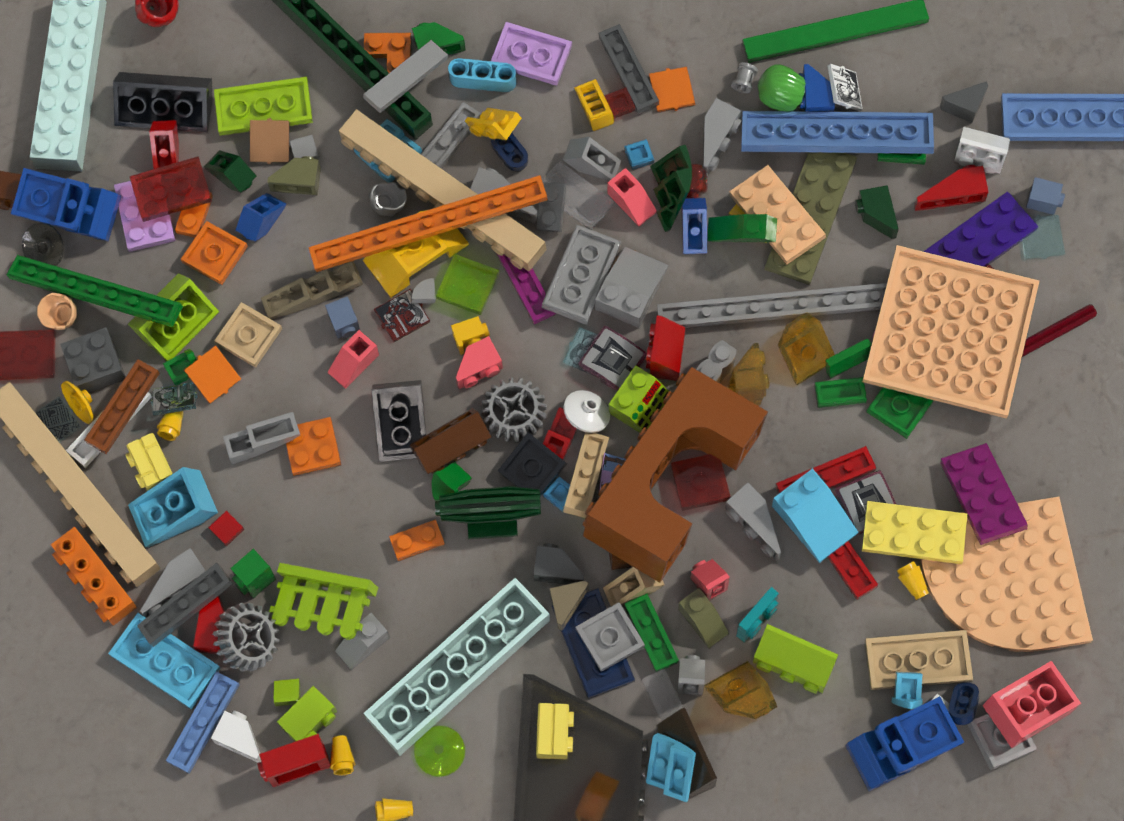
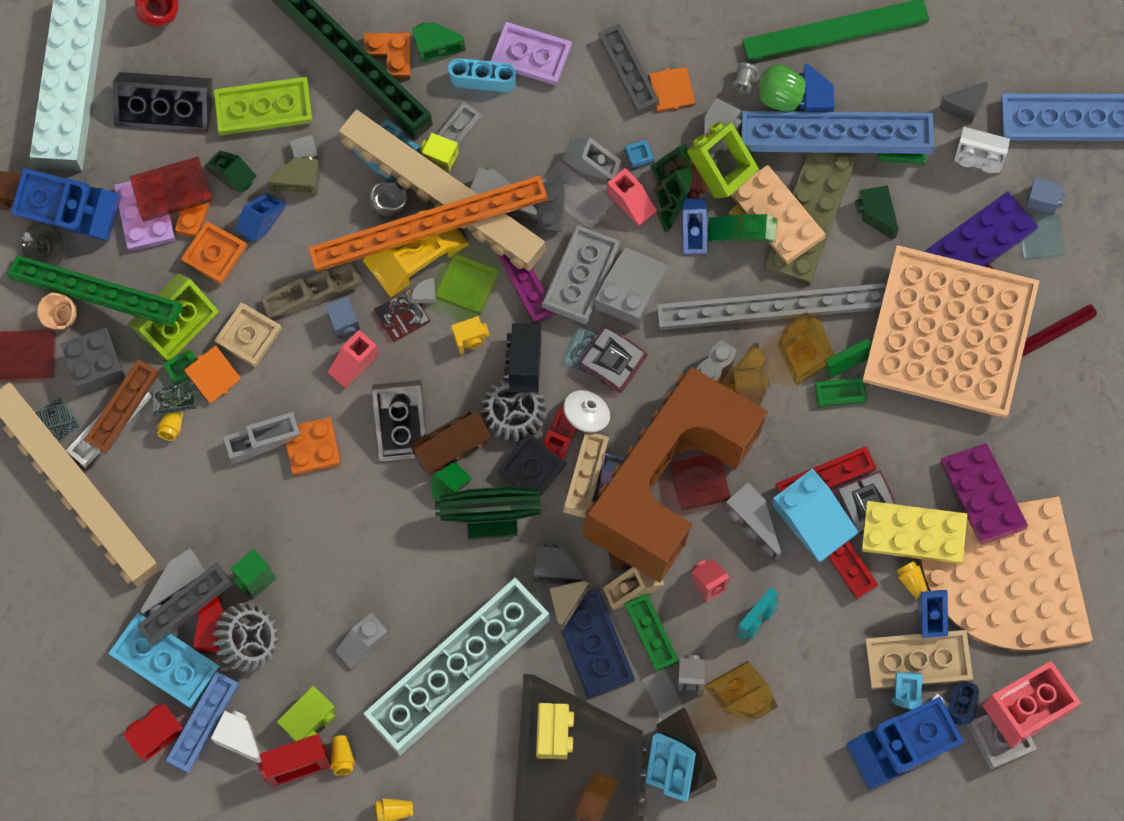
(78, 401): yellow dish -> none
(94, 577): orange brick -> none
(149, 461): light yellow brick -> none
(153, 732): none -> red brick
(164, 143): red slope -> none
(173, 506): medium azure slope -> none
(226, 528): red tile -> none
(269, 141): medium nougat piece -> none
(286, 692): lime slope -> none
(334, 596): lime fence -> none
(405, 76): light grey tile -> none
(416, 540): orange plate -> none
(440, 151): none -> neon yellow brick
(445, 762): clear neon green dish -> none
(478, 362): coral slope -> none
(494, 123): yellow bracket -> none
(510, 151): dark blue plate -> none
(523, 358): none -> black brick
(558, 493): dark azure tile -> none
(598, 118): yellow slope -> none
(610, 637): light grey plate -> none
(620, 102): clear red plate -> none
(638, 399): lime slope -> none
(666, 354): red slope -> none
(703, 618): olive slope -> none
(746, 168): none -> lime window
(794, 659): lime slope -> none
(844, 87): piece -> none
(899, 410): green tile -> none
(933, 613): none -> blue slope
(960, 188): red slope -> none

